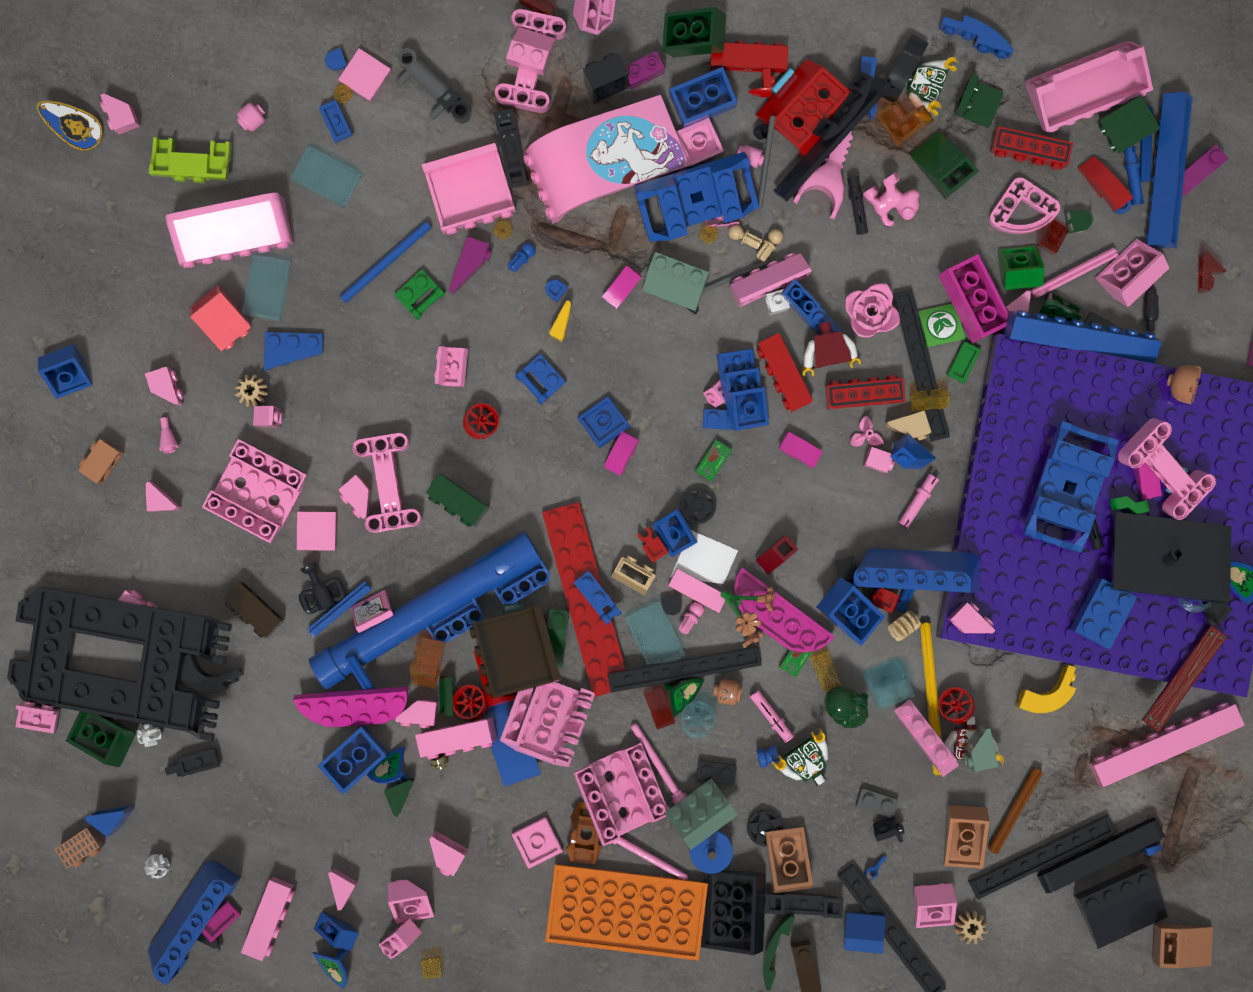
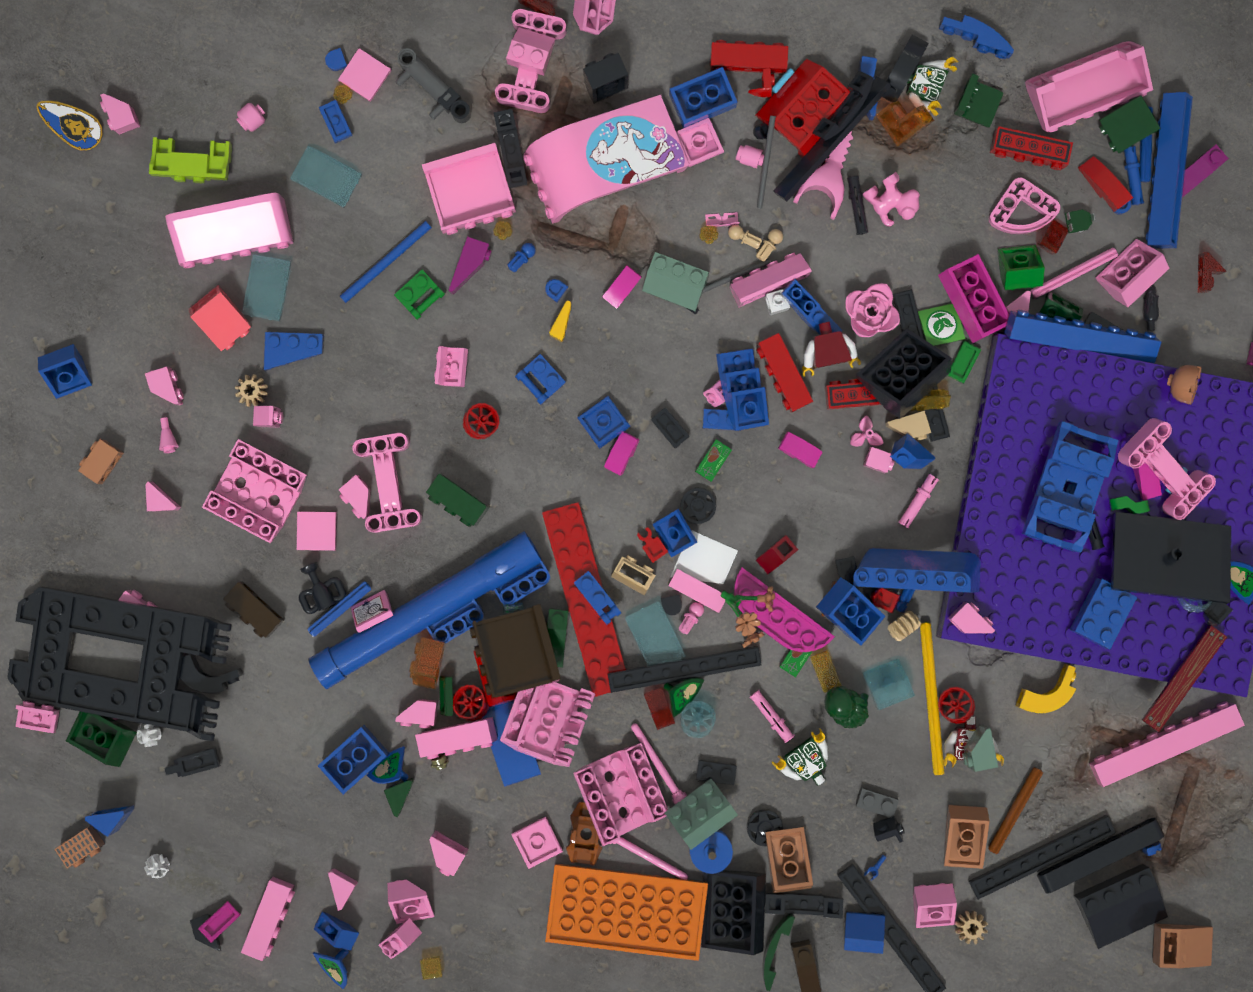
(189, 919): blue windscreen -> none
(353, 707): dark pink plate -> none
(359, 672): blue axle -> none
(644, 70): magenta brick -> none
(670, 428): none -> black plate
(694, 32): dark green brick -> none
(697, 196): blue piece -> none
(728, 692): nougat head -> none
(767, 756): blue wheel -> none
(904, 372): none -> black slope
(926, 738): bright pink brick -> none
(944, 164): dark green slope -> none

